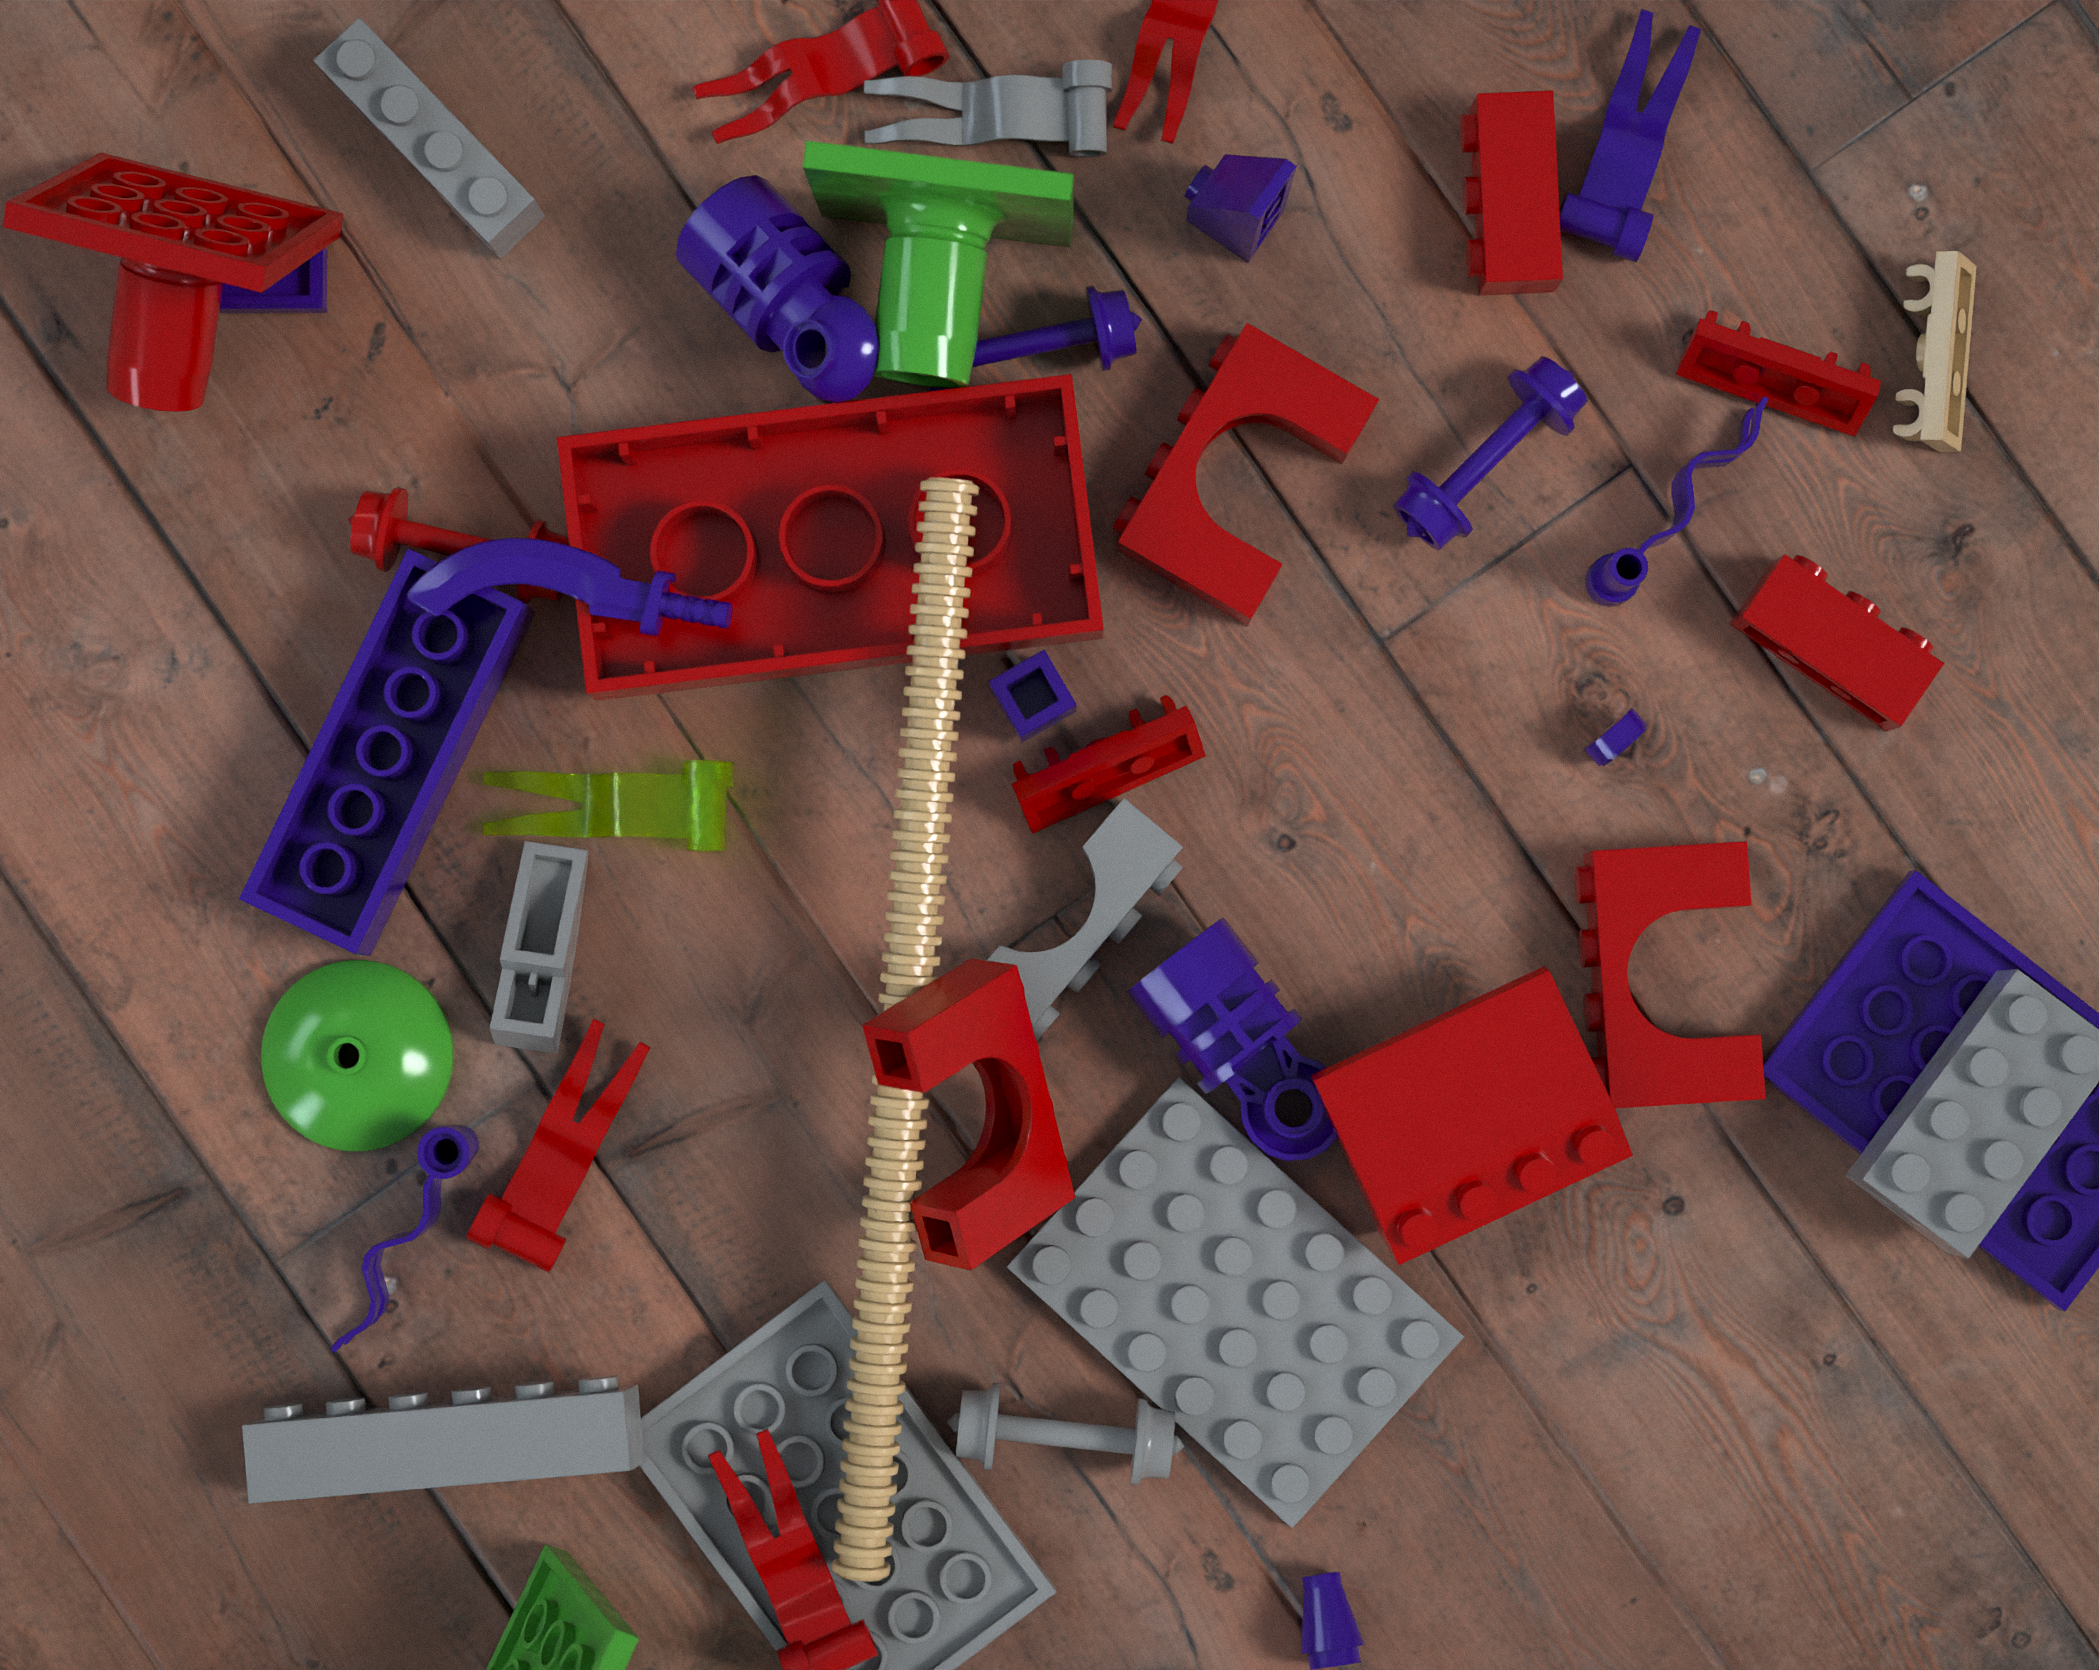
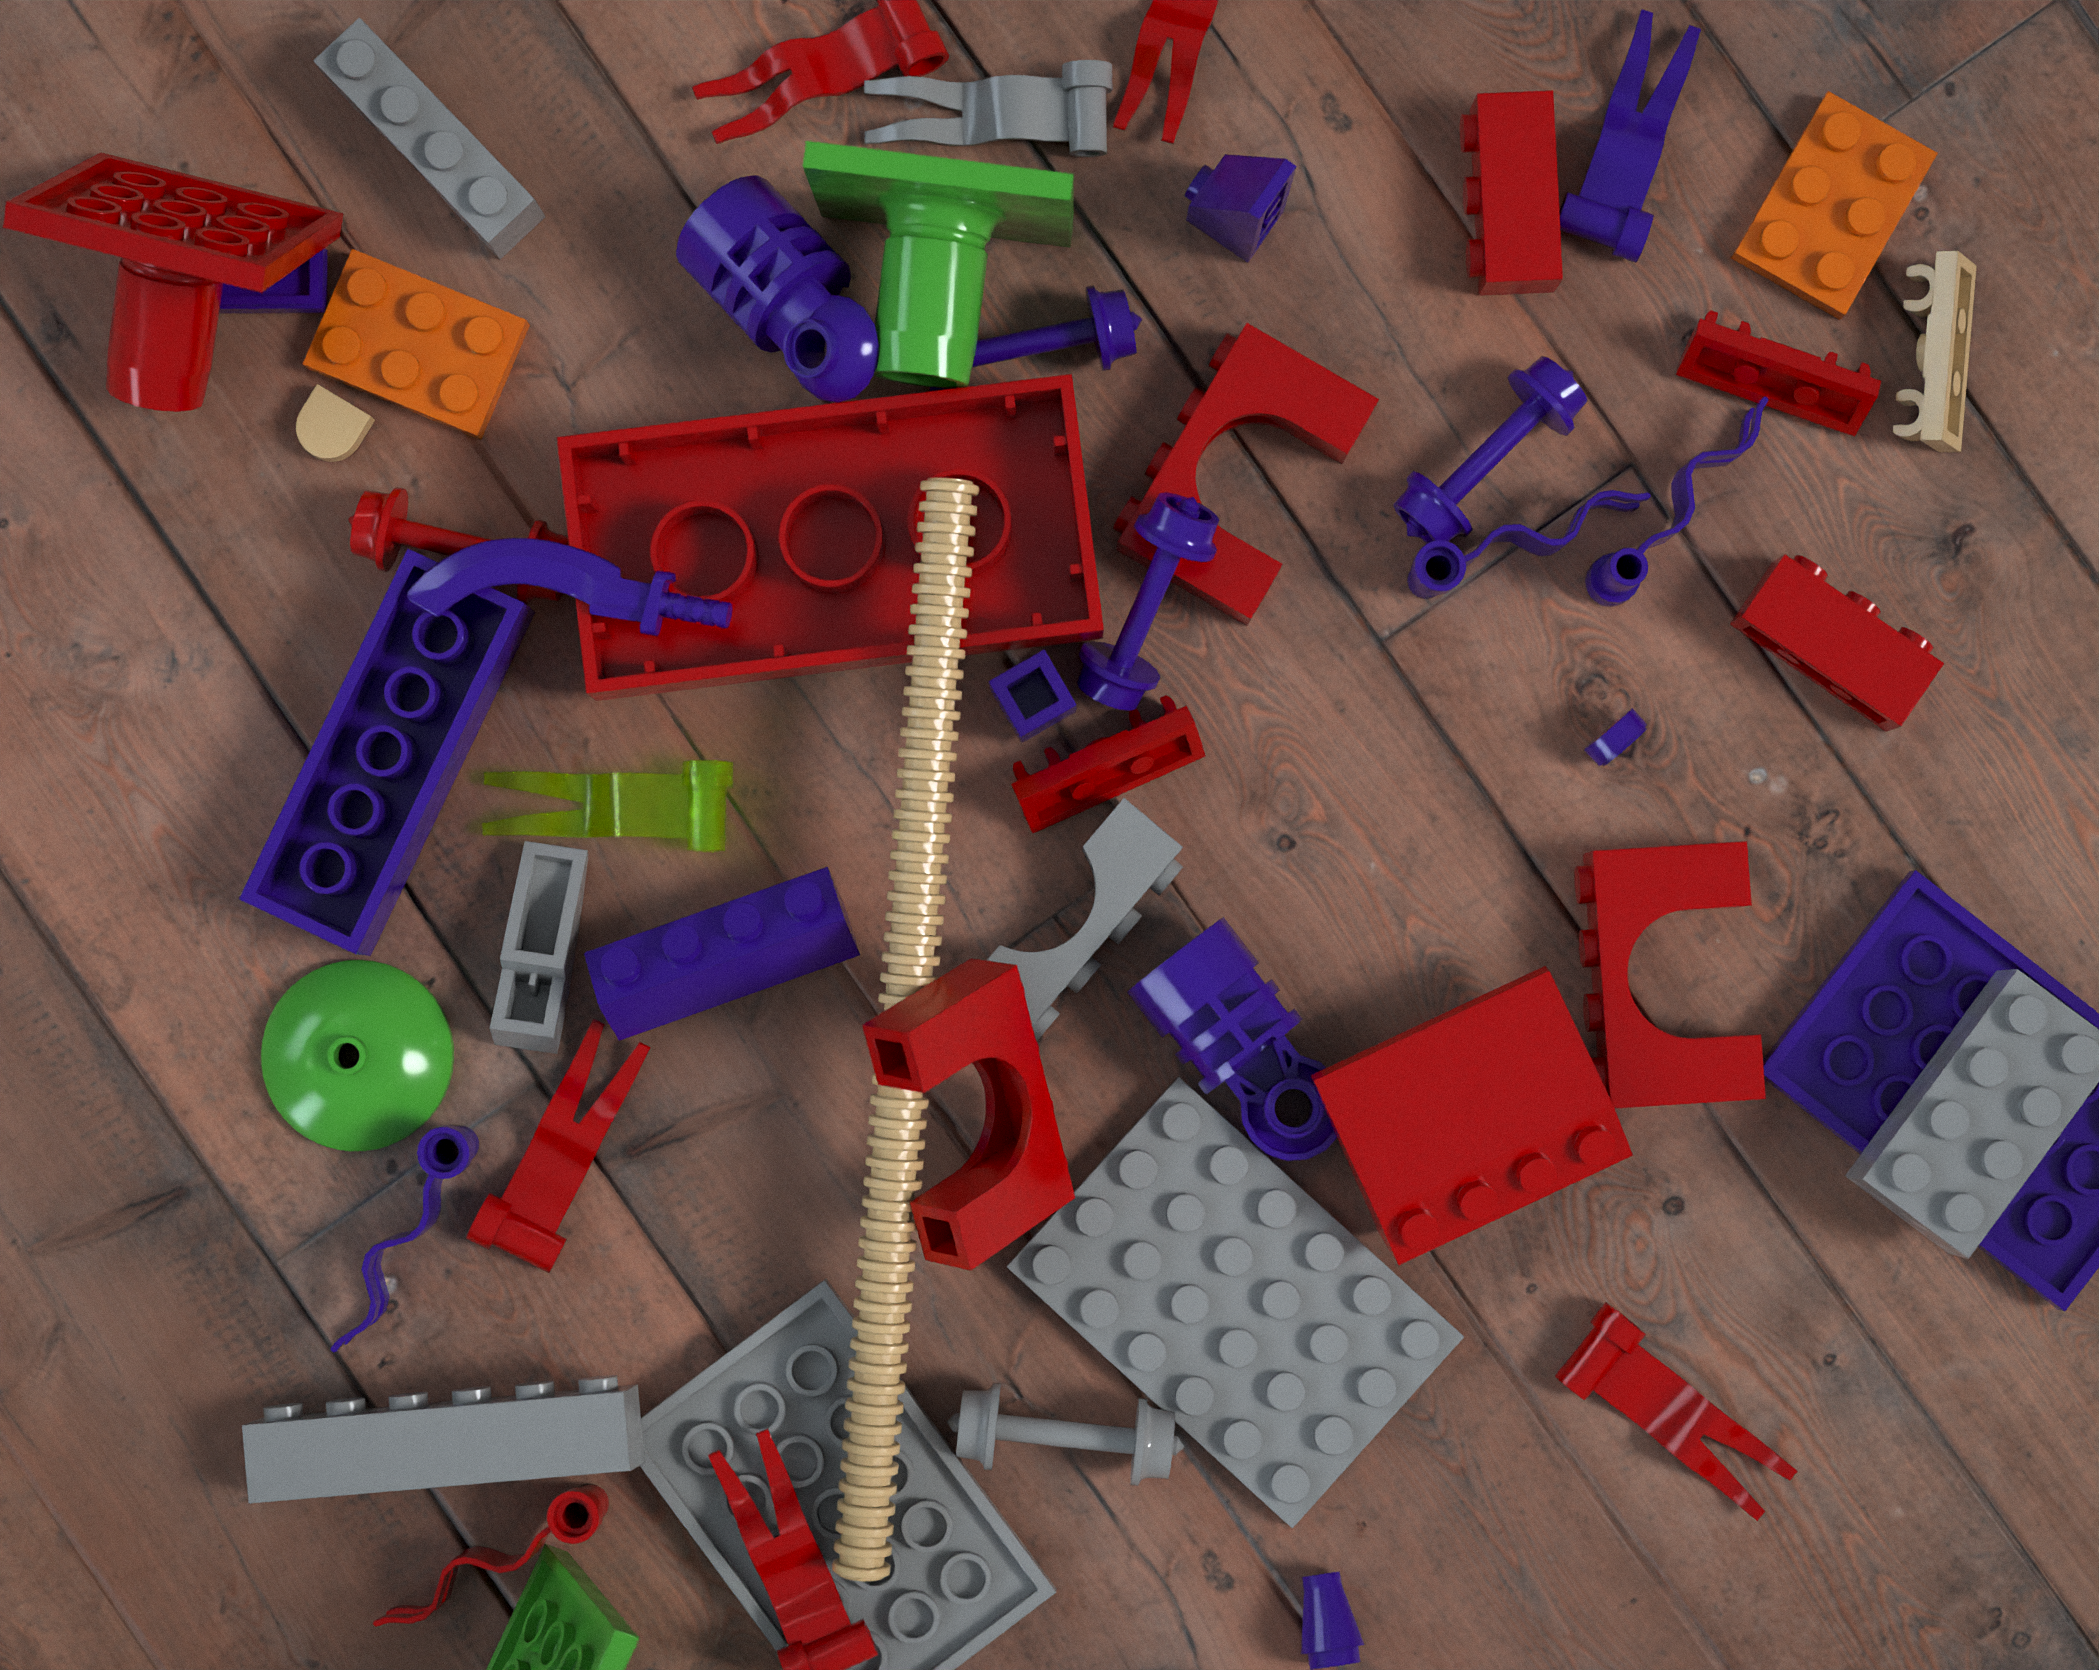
(331, 426): none -> tan tile
(416, 344): none -> orange plate
(563, 1522): none -> red flag
(721, 954): none -> dark purple brick
(1116, 672): none -> dark purple piece
(1451, 564): none -> dark purple flag
(1663, 1404): none -> red flag
(1834, 205): none -> orange plate

